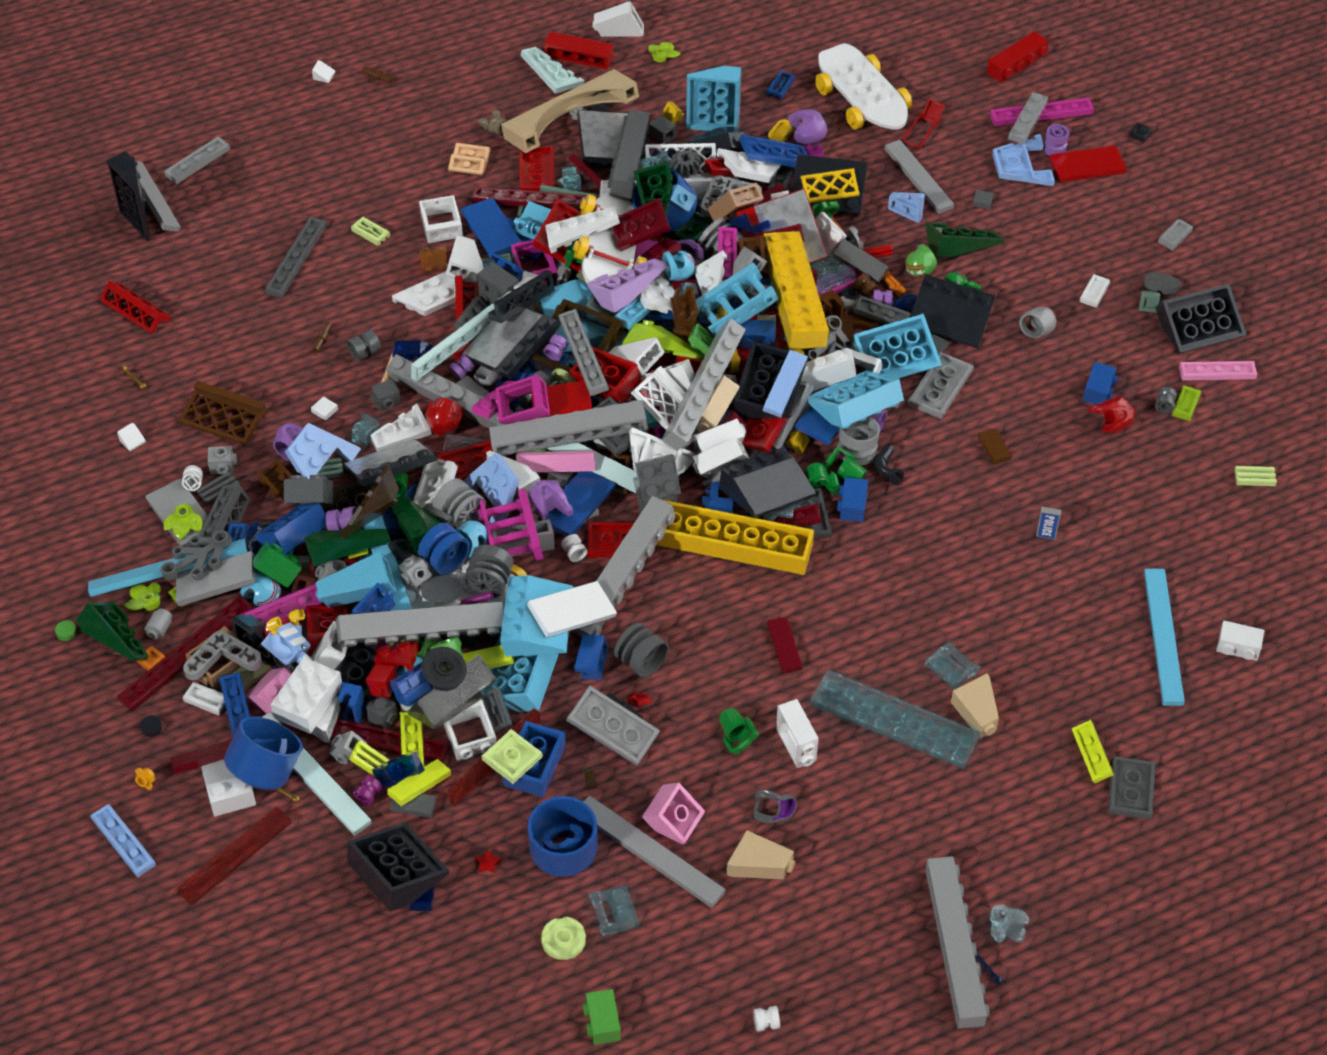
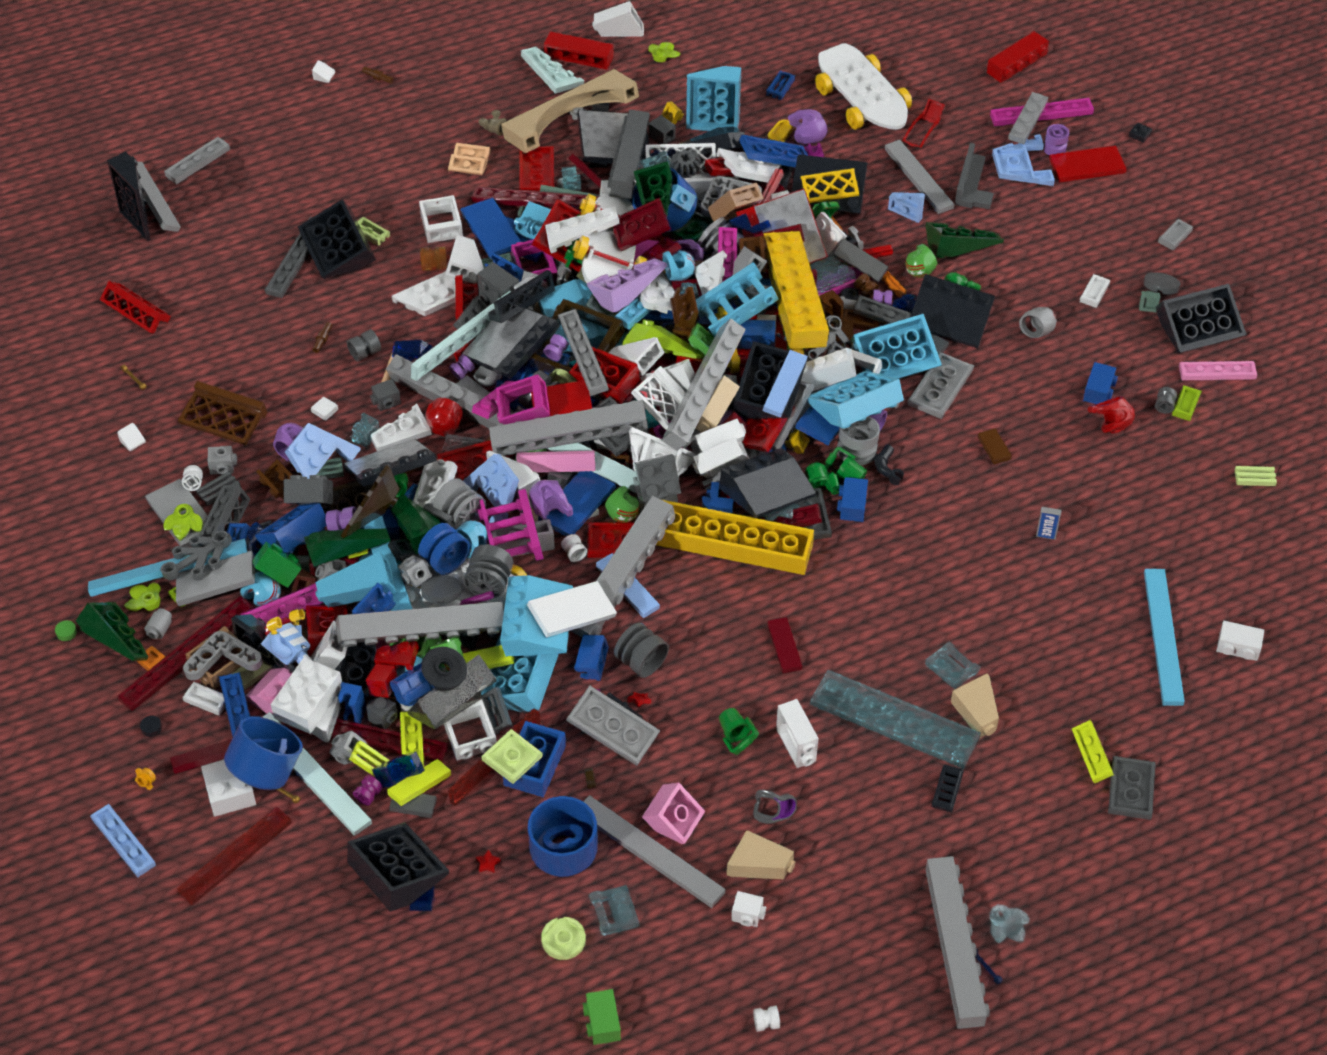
(336, 241): none -> black slope
(622, 506): none -> bright green helmet
(636, 594): none -> light blue tile
(748, 909): none -> white brick
(772, 185): none -> red axle
(952, 776): none -> black slope
(969, 178): none -> dark grey fence

